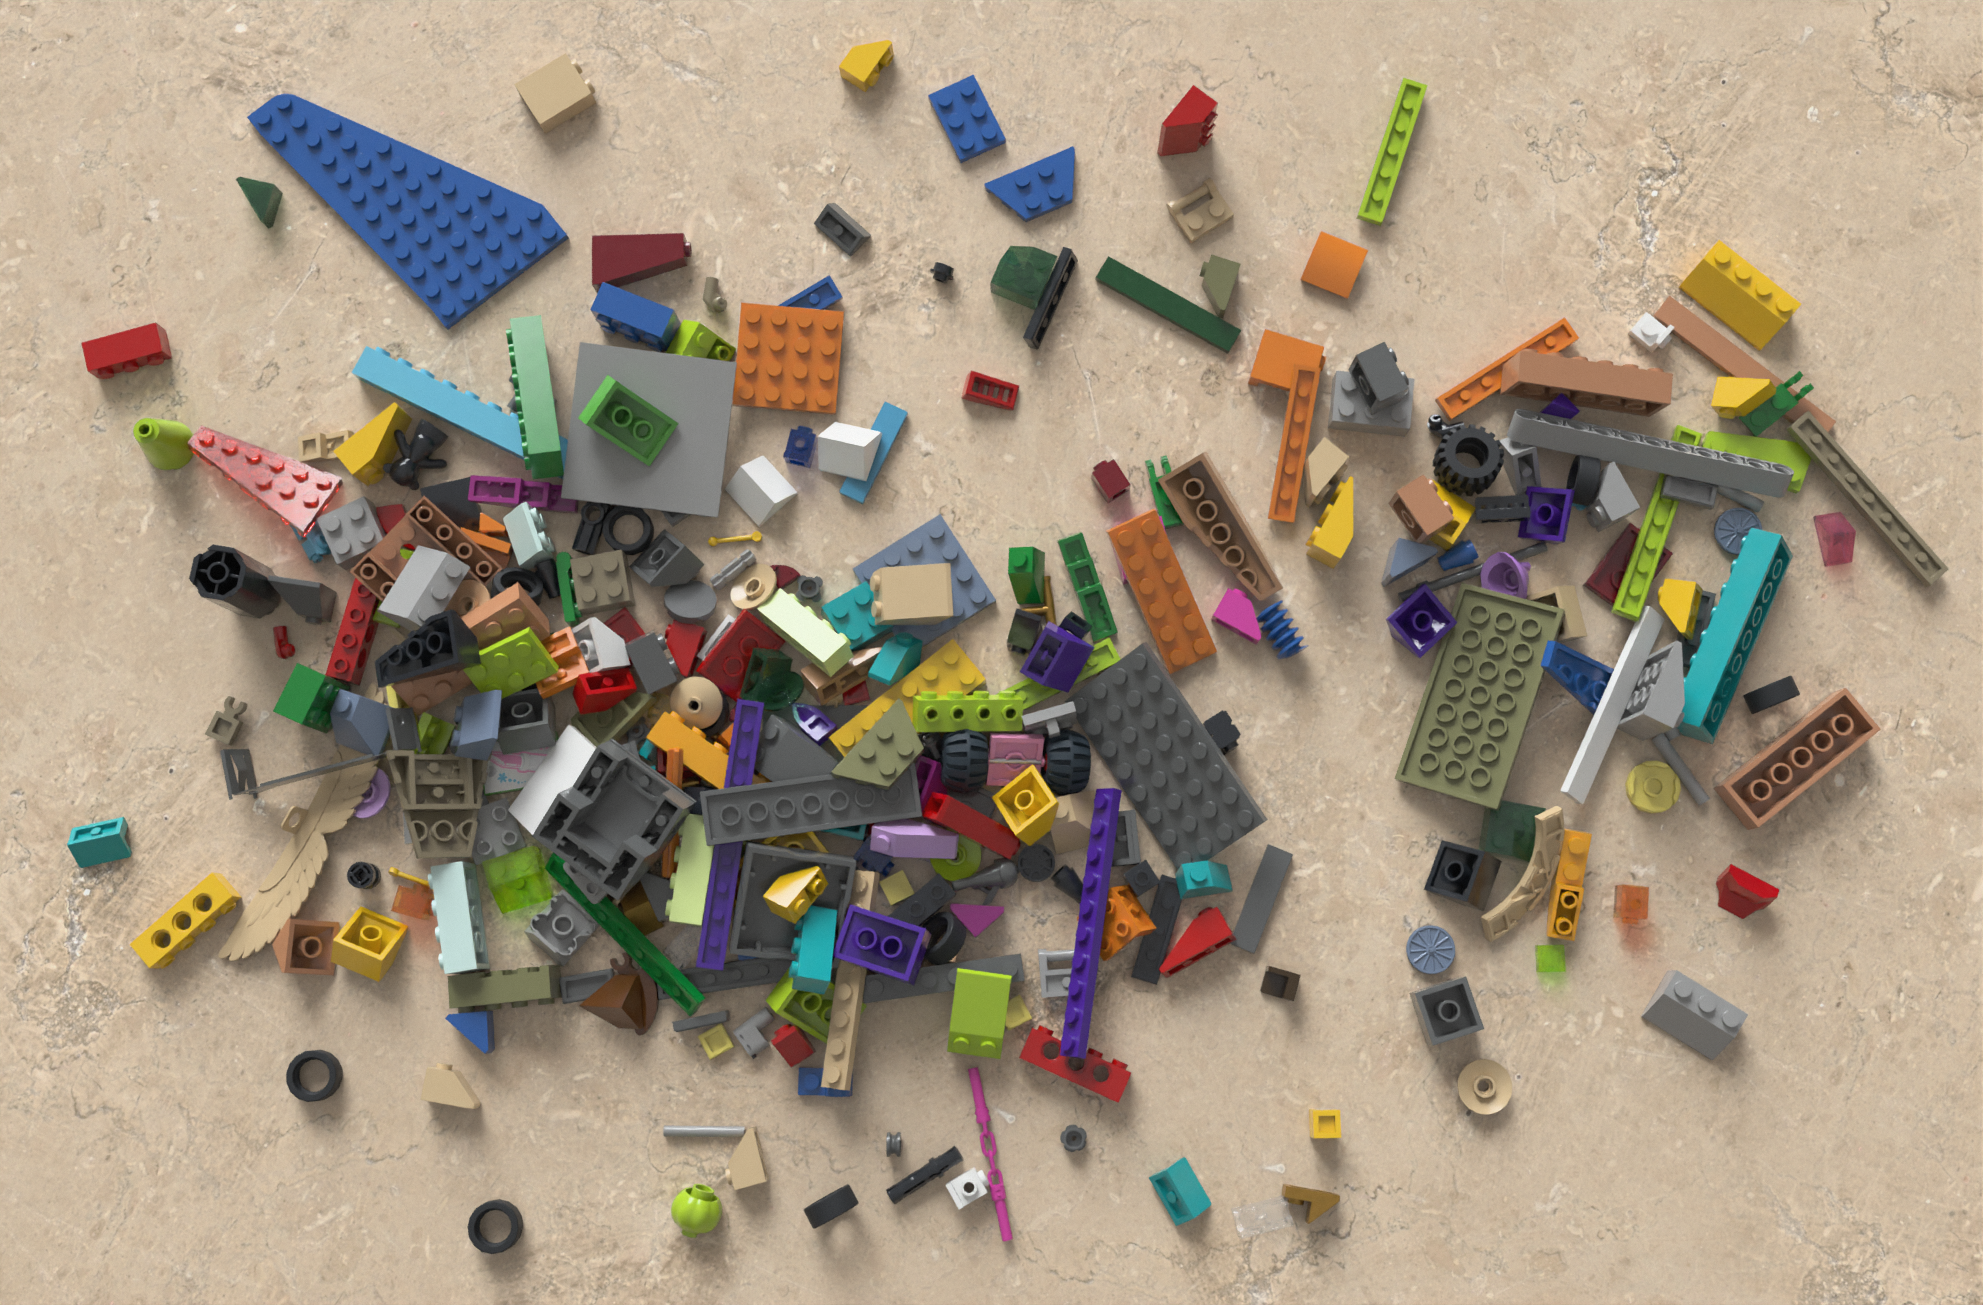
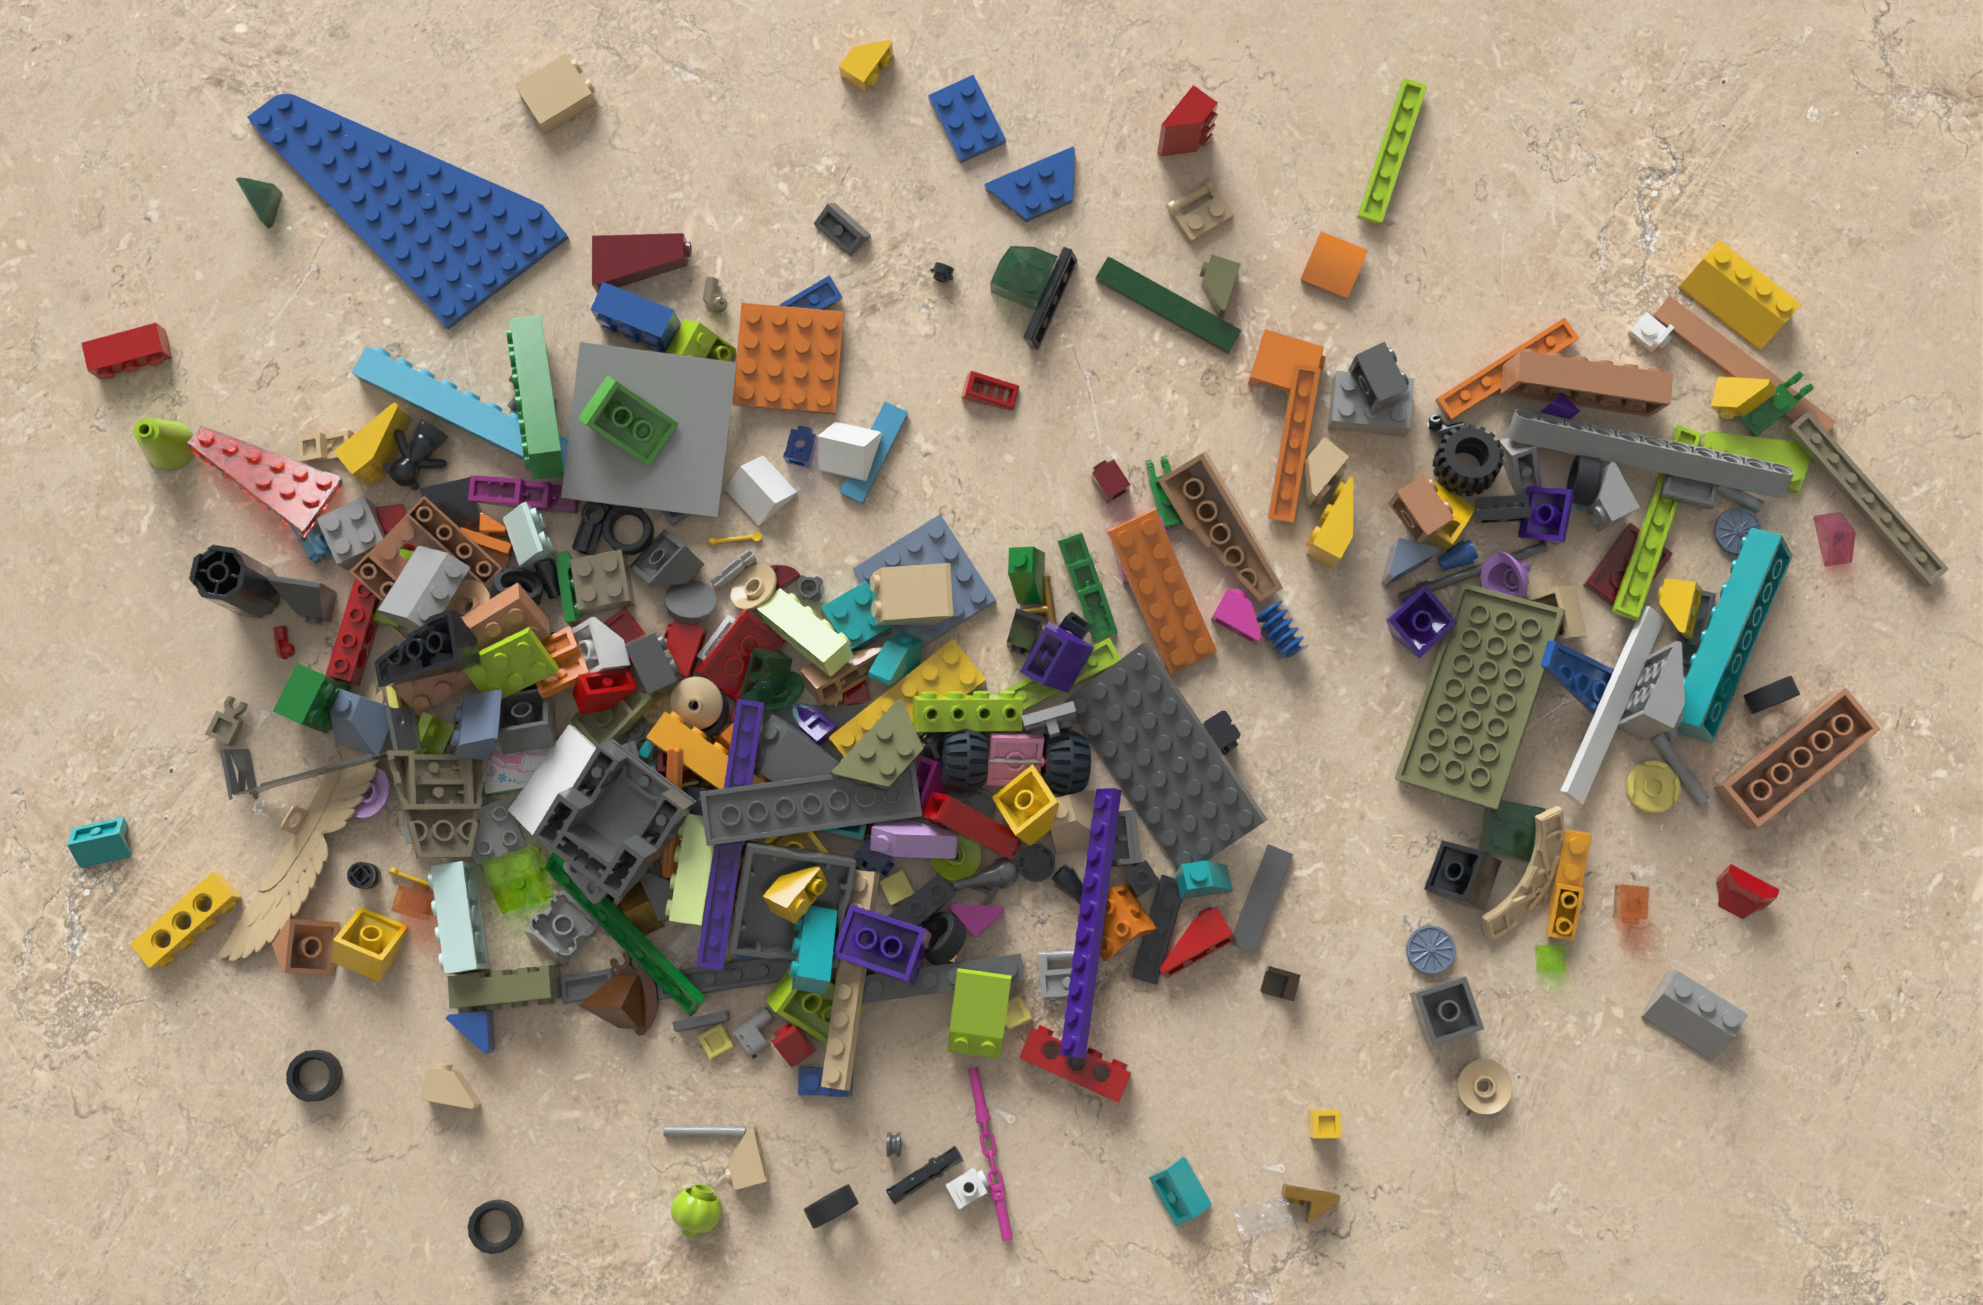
(1079, 1143): dark grey plate -> none

